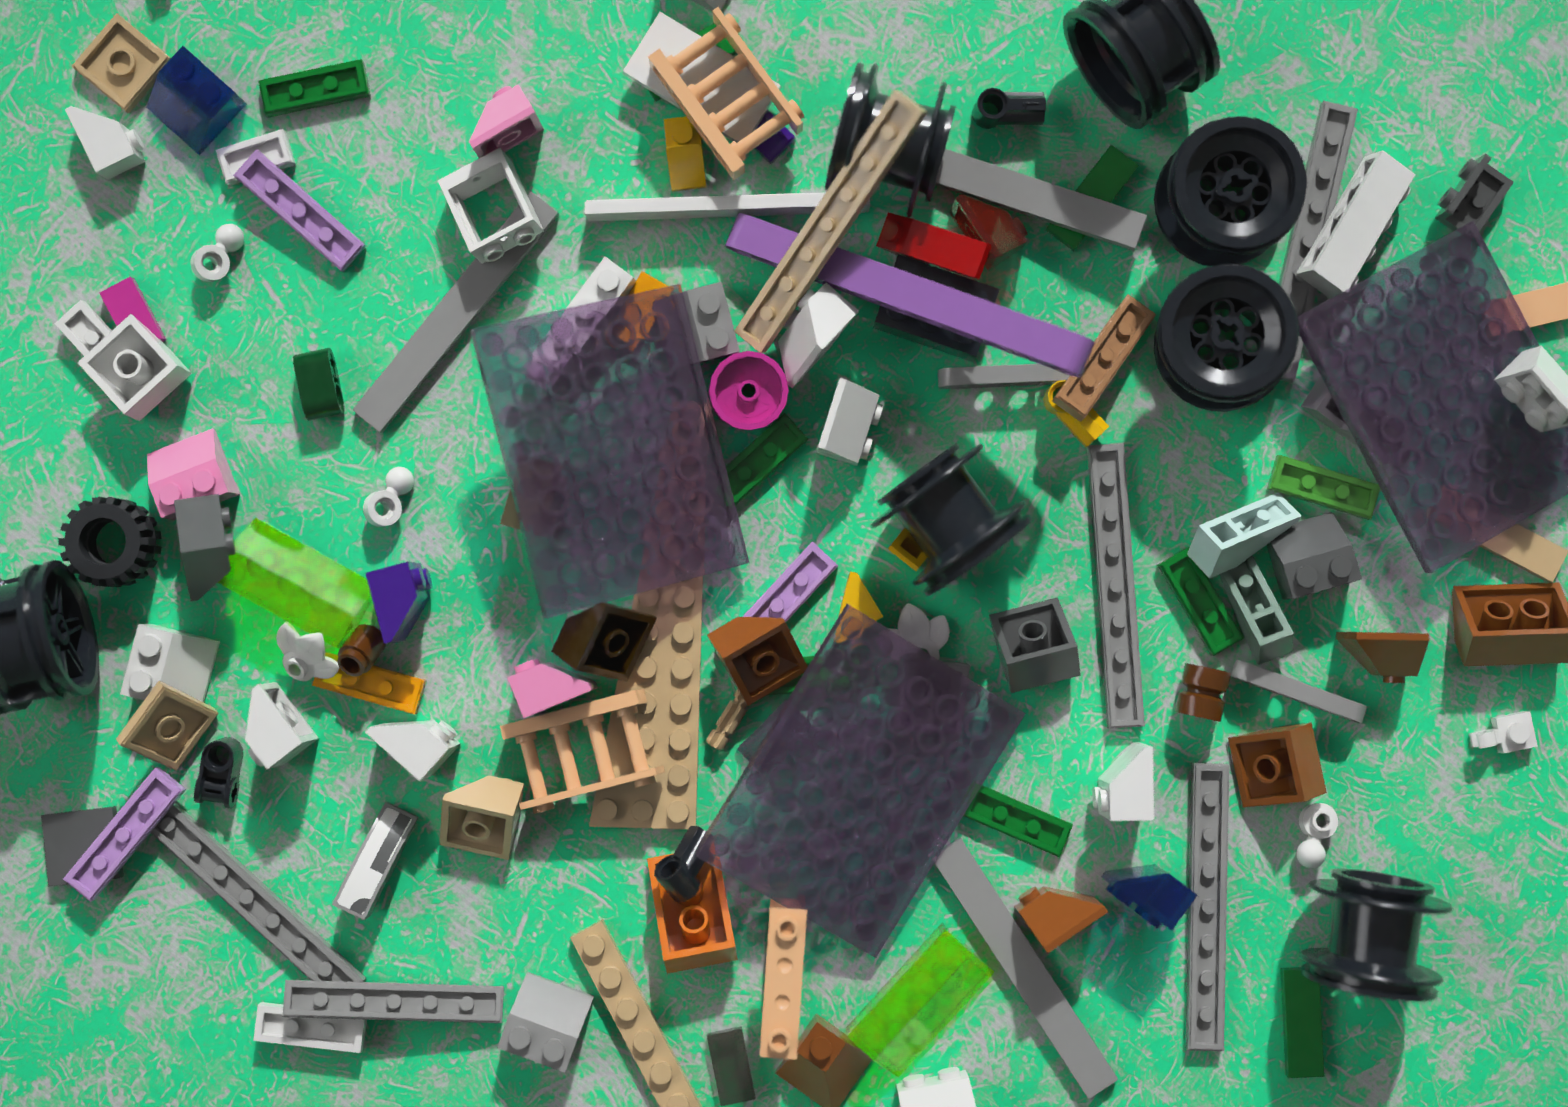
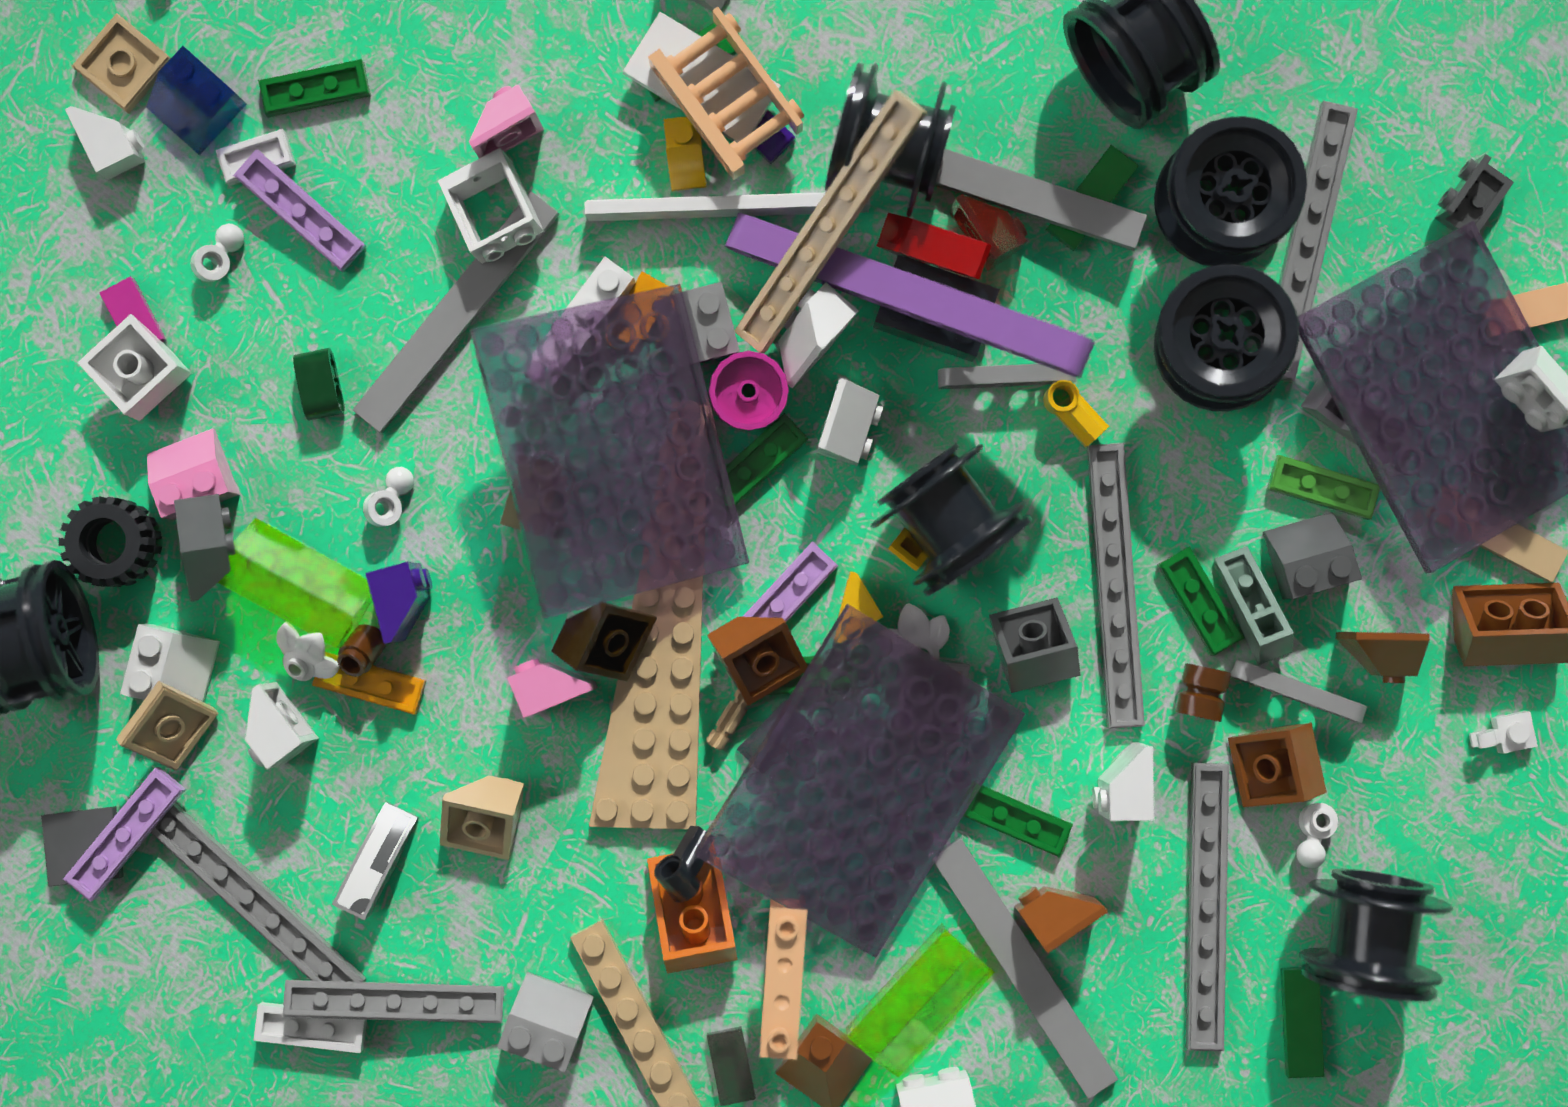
(83, 327): white plate -> none
(218, 780): black piece -> none
(416, 744): white slope -> none
(558, 725): light nougat fence -> none
(1012, 107): black piece -> none
(1107, 356): medium nougat tile -> none
(1156, 892): clear blue slope -> none
(1240, 534): light aqua slope -> none
(1356, 224): white brick -> none

